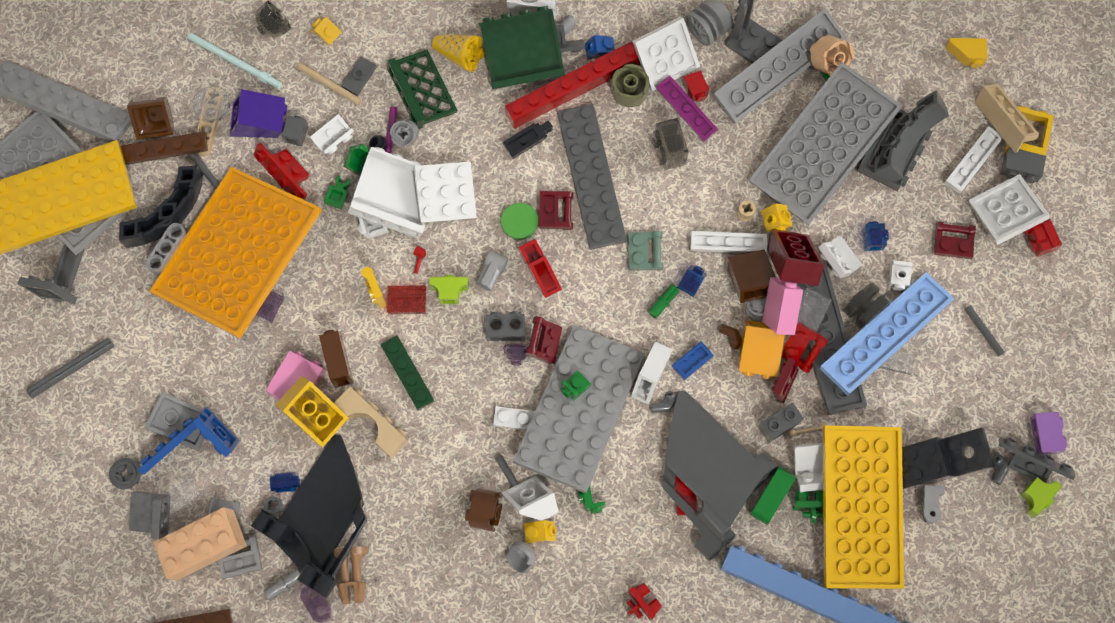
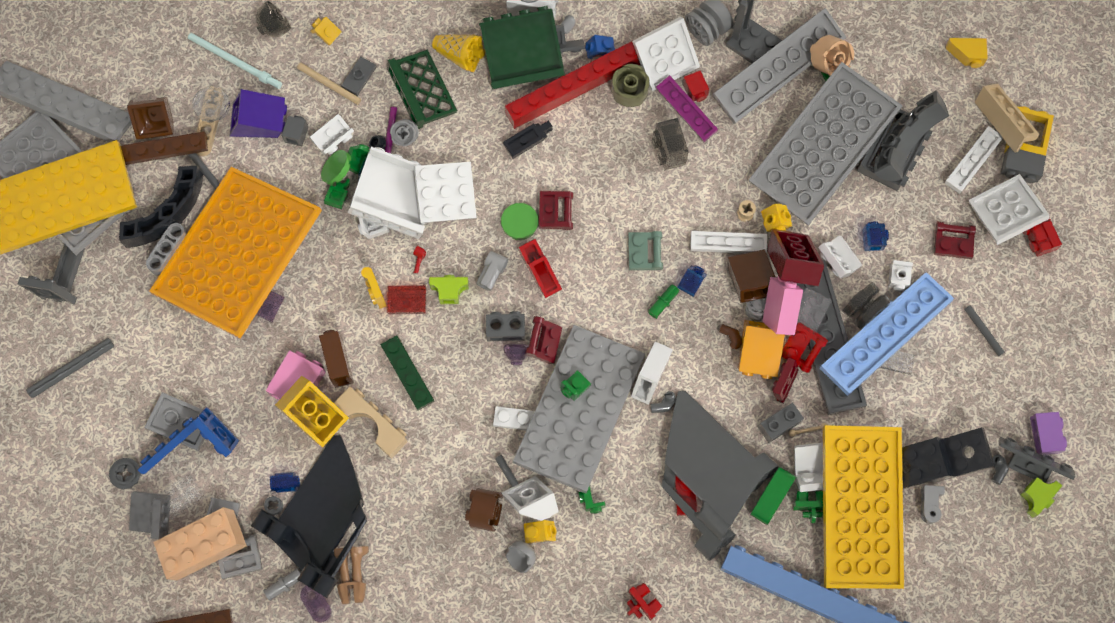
(283, 169): red bracket -> none
(336, 167): none -> bright green tile
(591, 176): dark grey plate -> none
(692, 361): blue plate -> none

